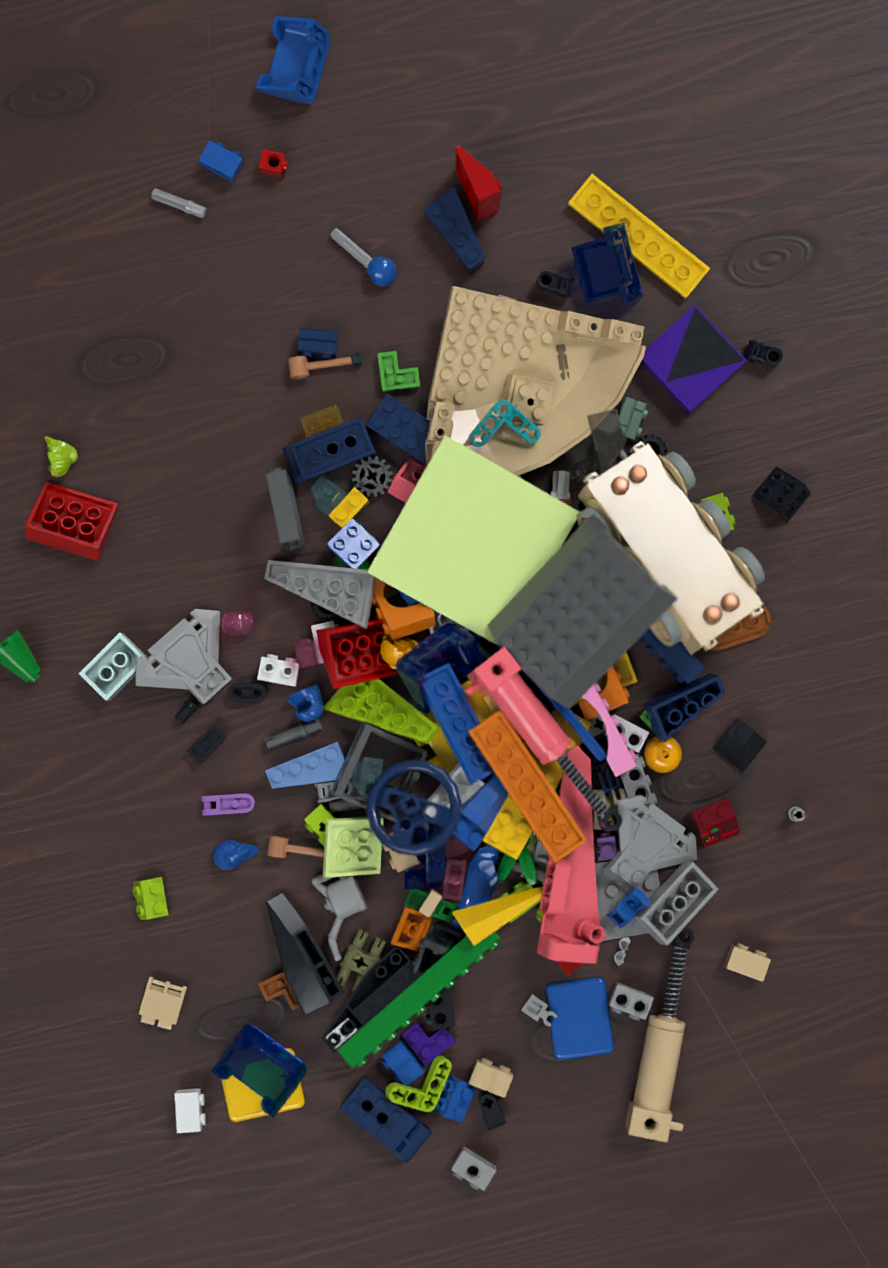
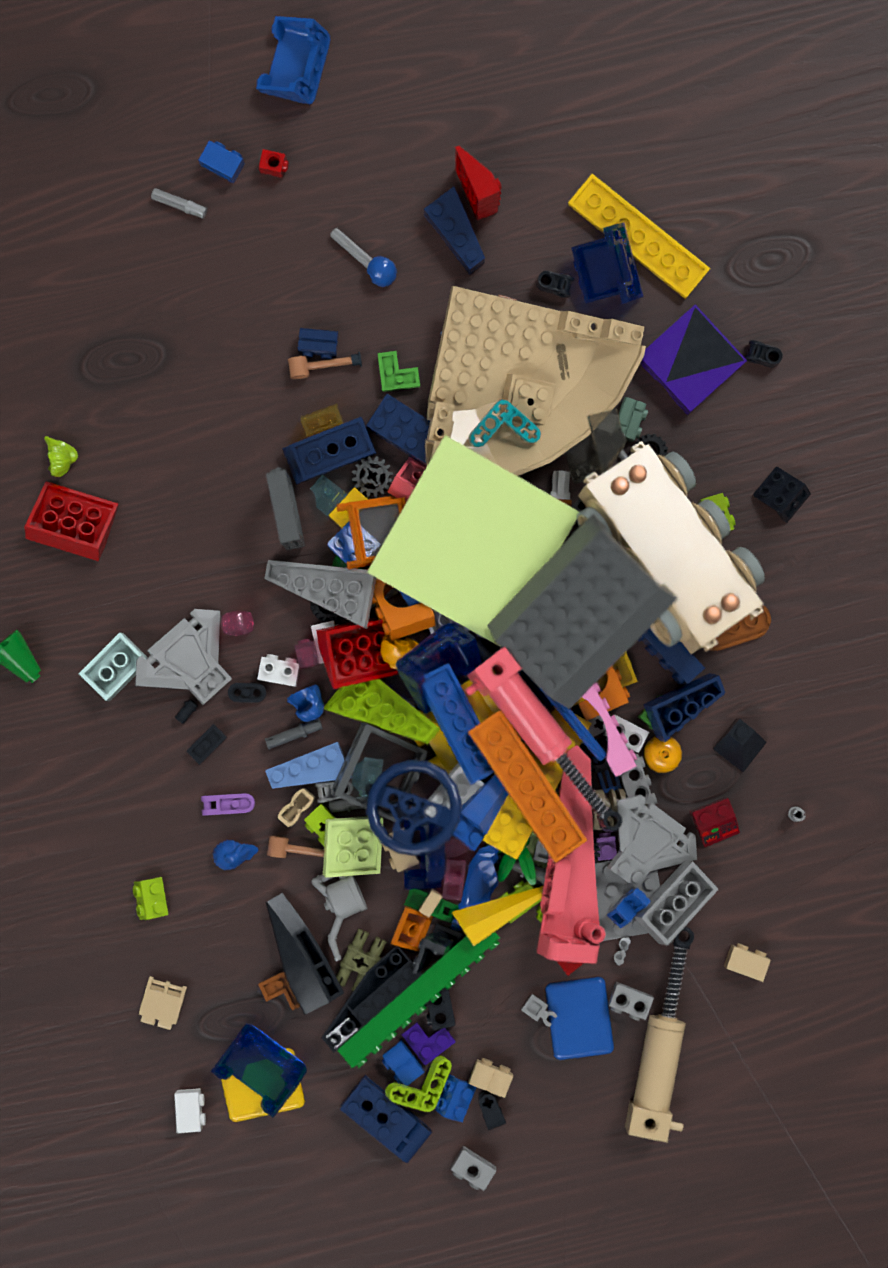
(300, 802): none -> tan brick
(370, 525): none -> piece

